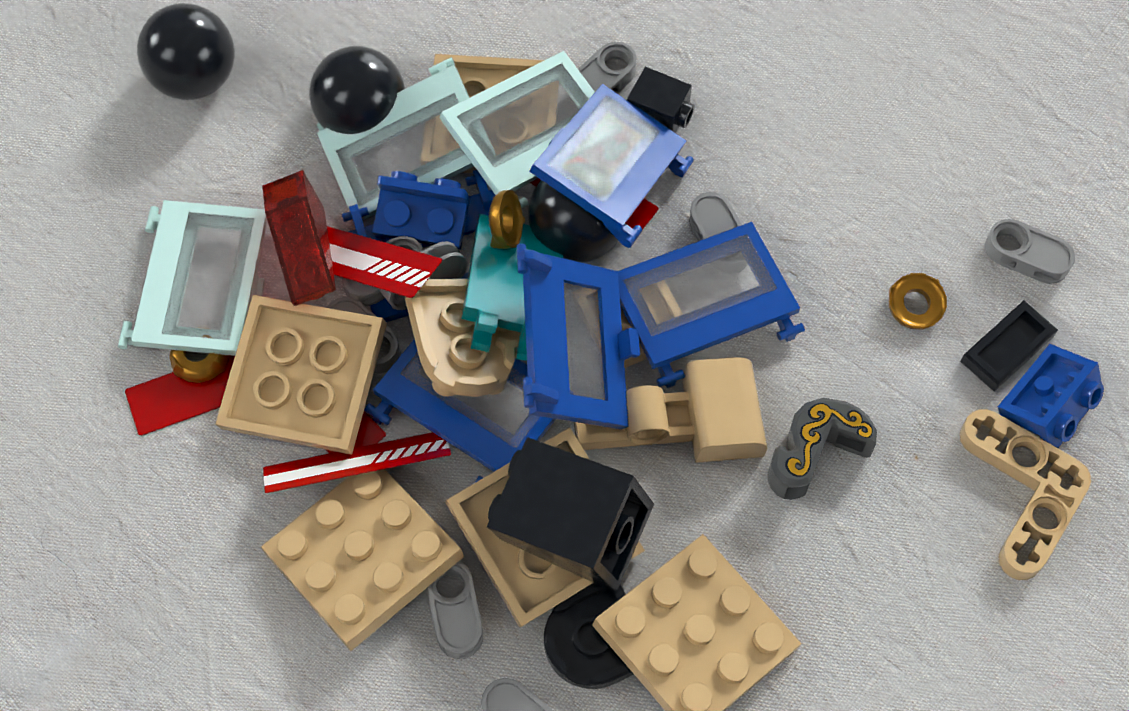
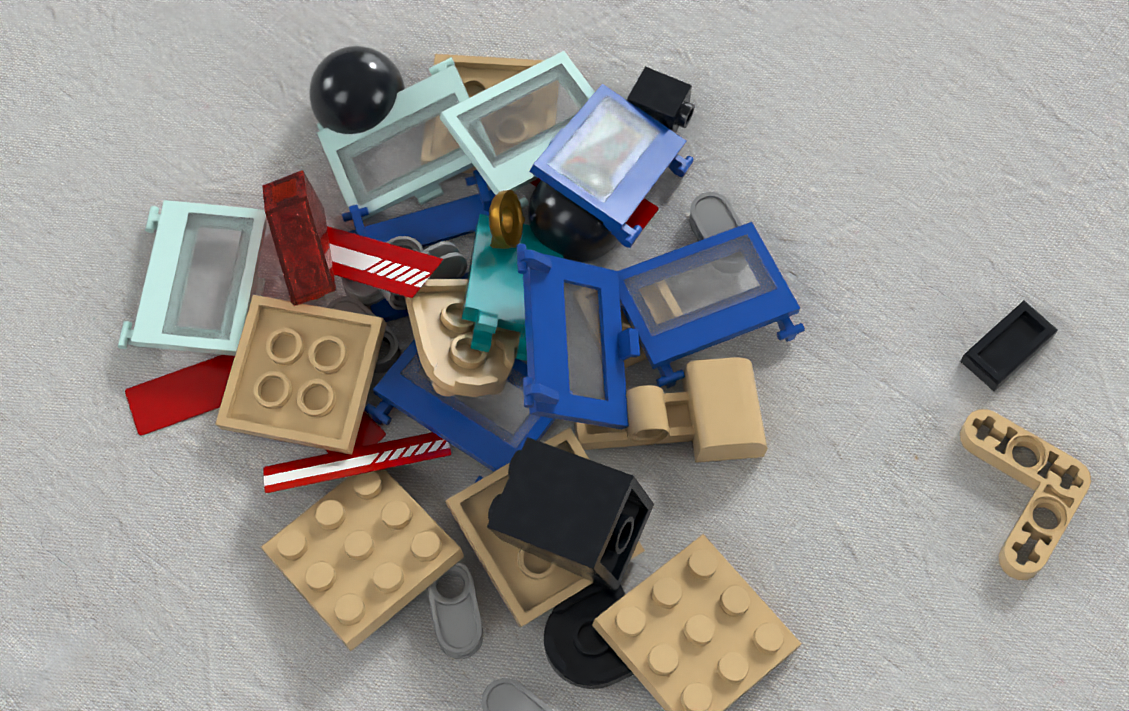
(185, 51): black piece -> none
(200, 370): pearl gold piece -> none
(421, 209): blue bracket -> none
(598, 73): light grey piece -> none
(810, 429): dark grey animal -> none
(929, 288): pearl gold piece -> none
(1039, 255): light grey piece -> none
(1054, 395): blue bracket -> none

